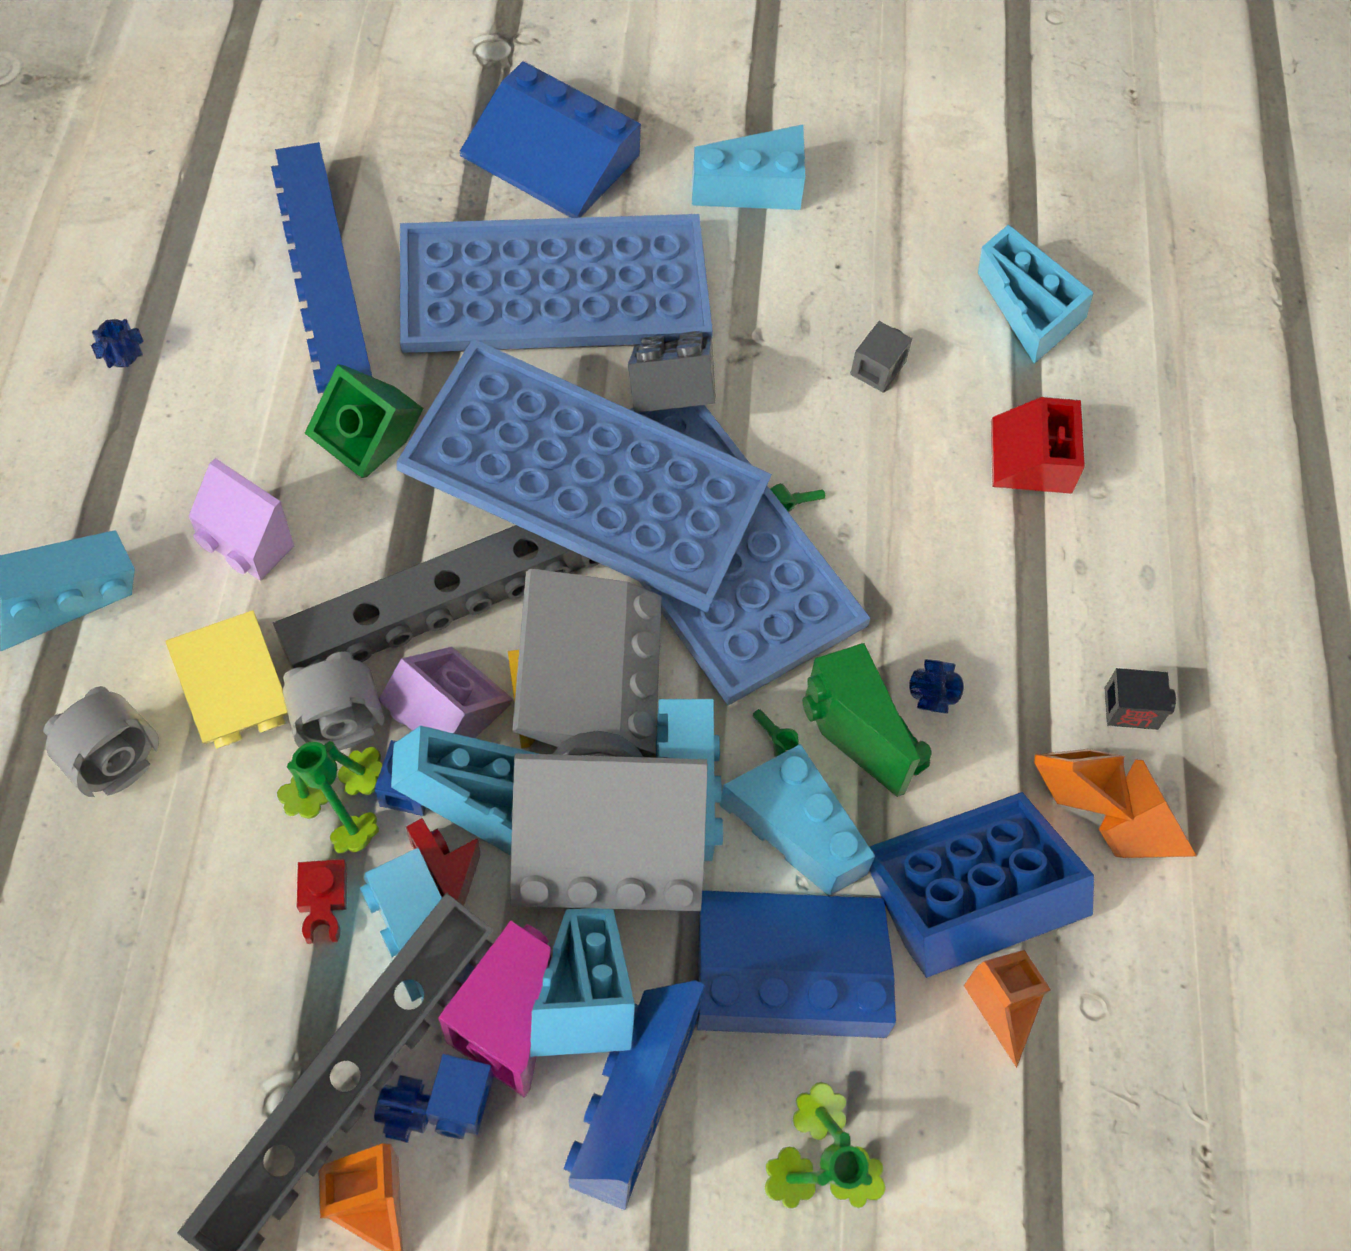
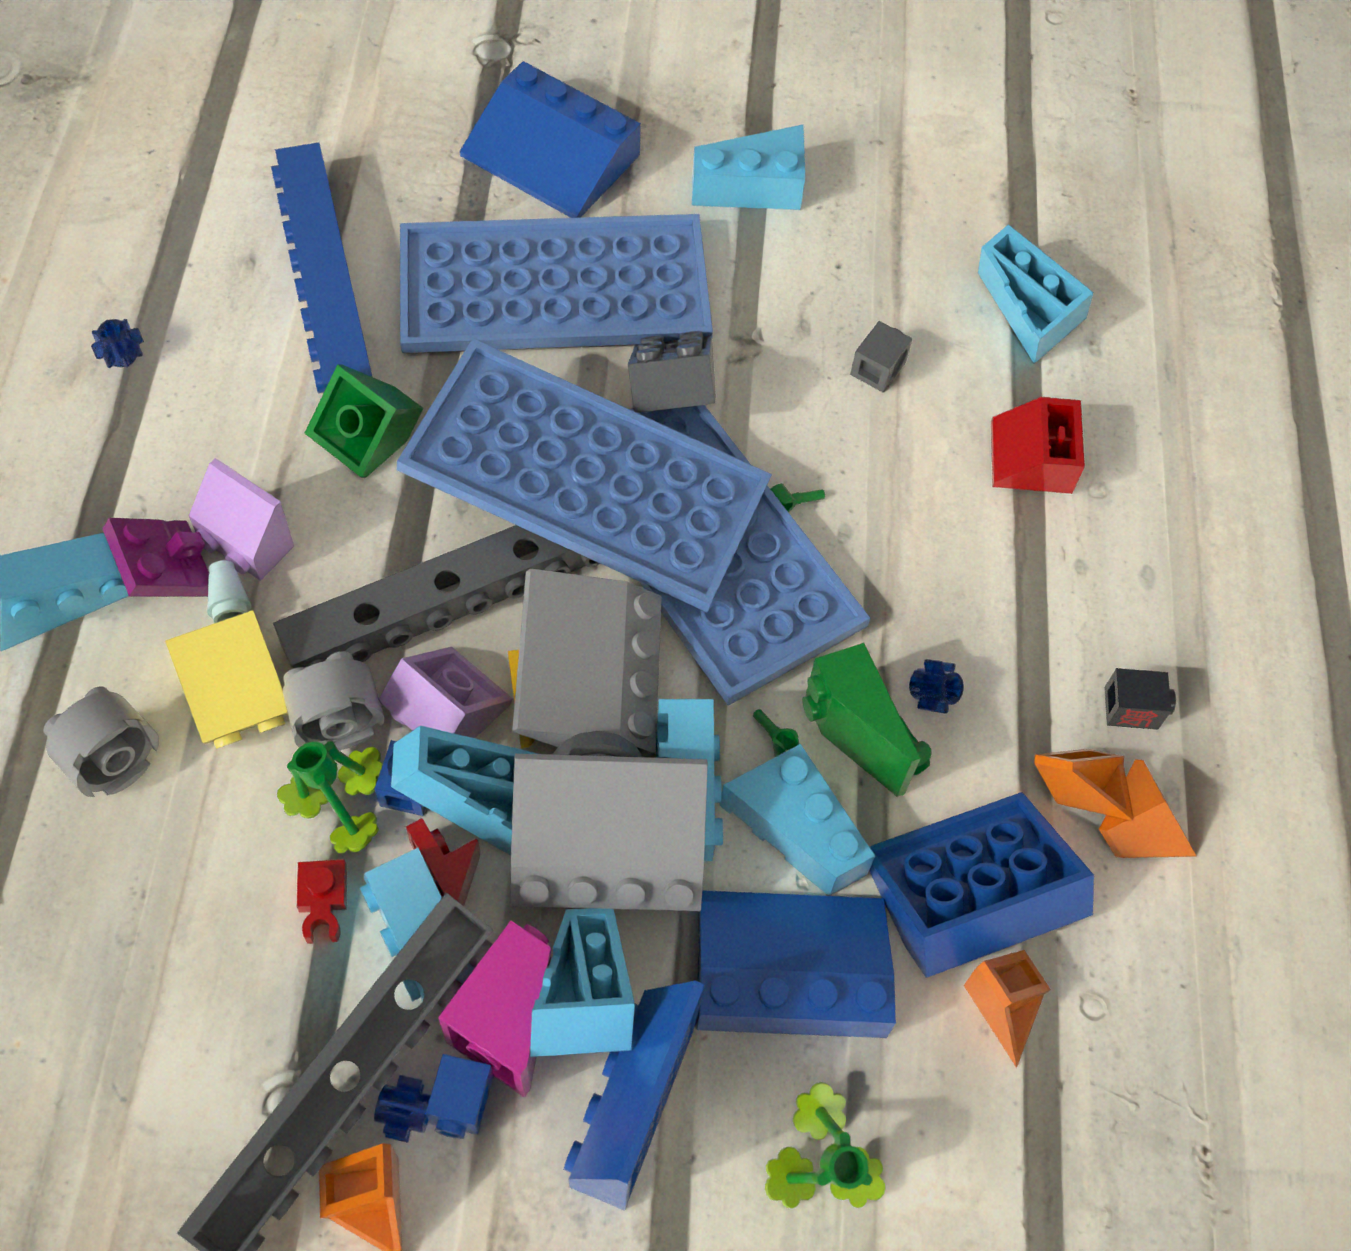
(158, 557): none -> magenta hinge
(225, 592): none -> light aqua cone

